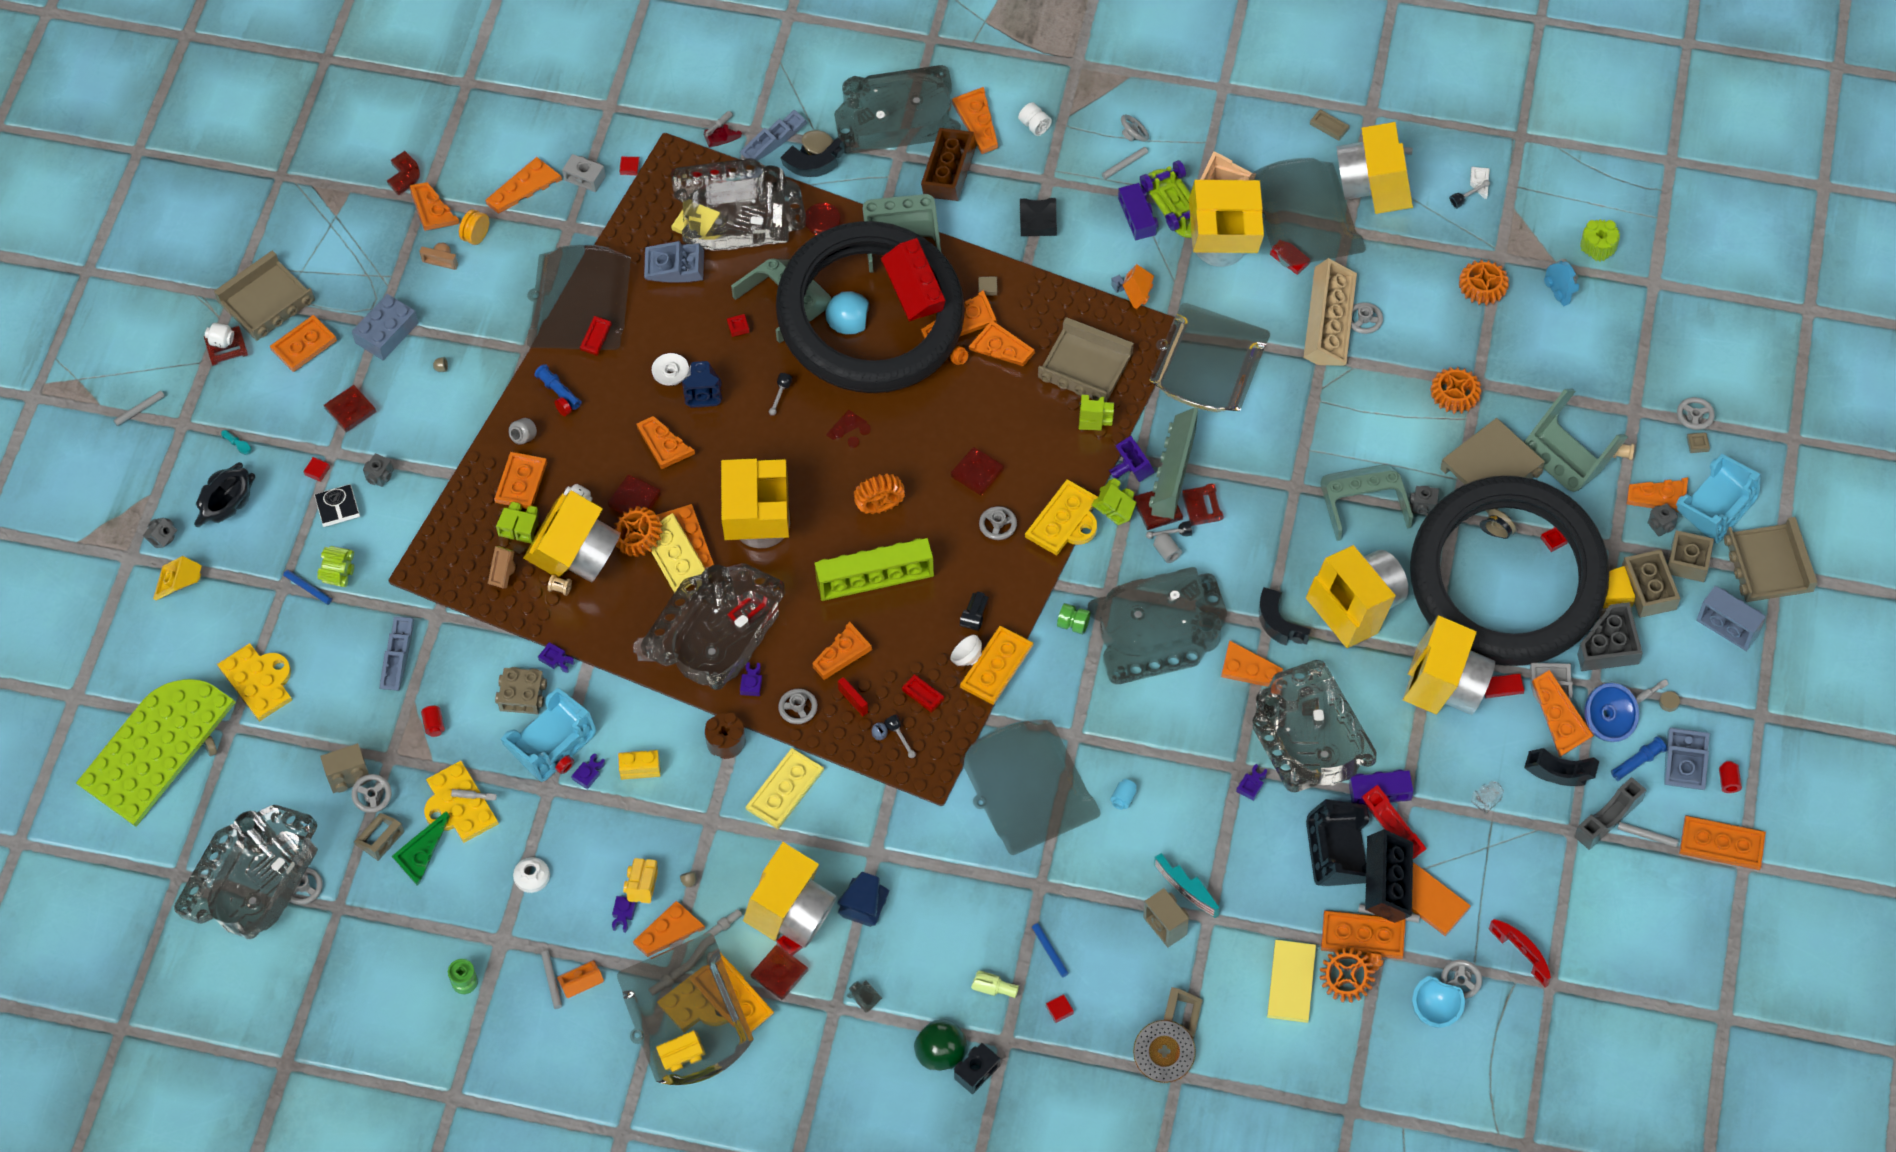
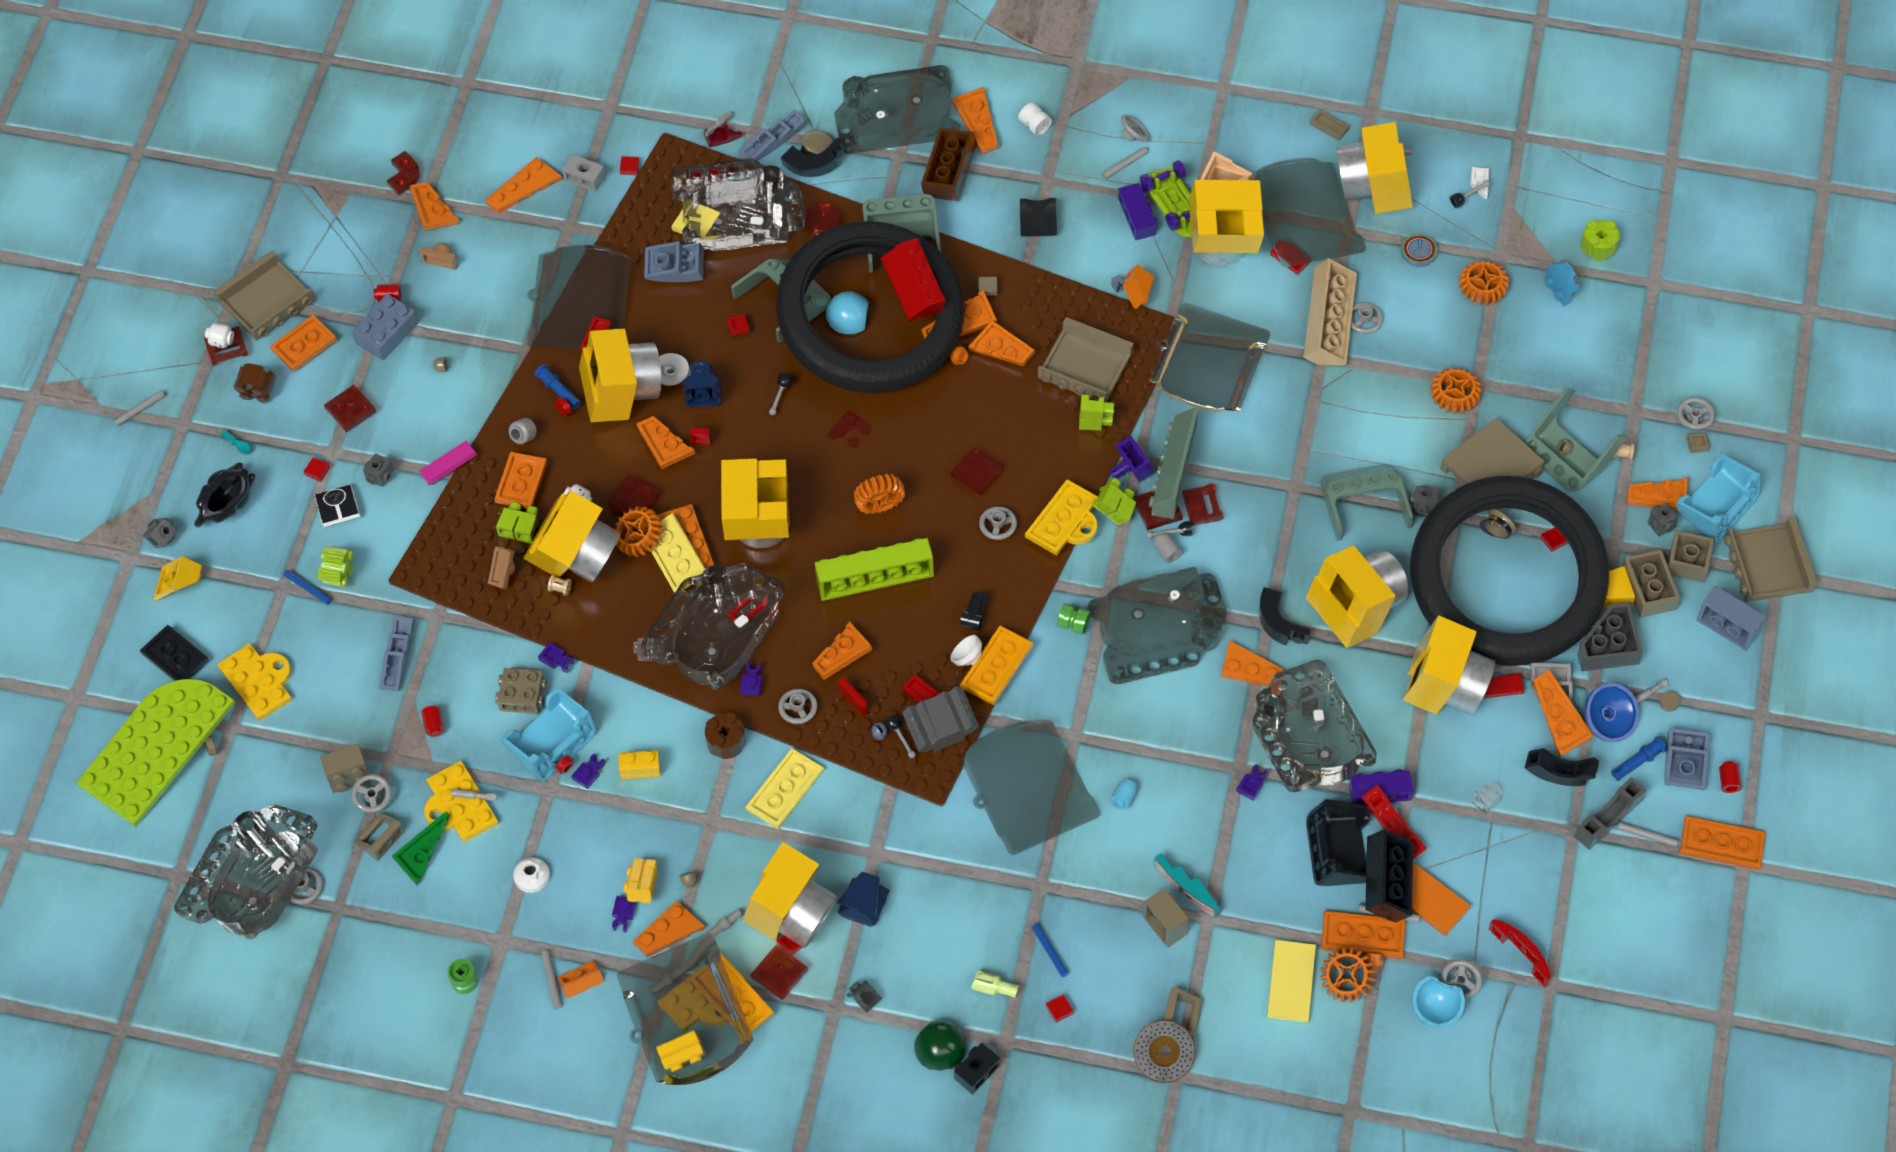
(174, 654): none -> black plate
(254, 382): none -> reddish brown brick
(392, 289): none -> red brick
(447, 463): none -> dark pink tile
(474, 227): light orange head -> none
(617, 374): none -> yellow piece
(700, 436): none -> red tile
(941, 720): none -> dark grey slope
(1419, 250): none -> tile
(1568, 448): none -> dark tan hinge

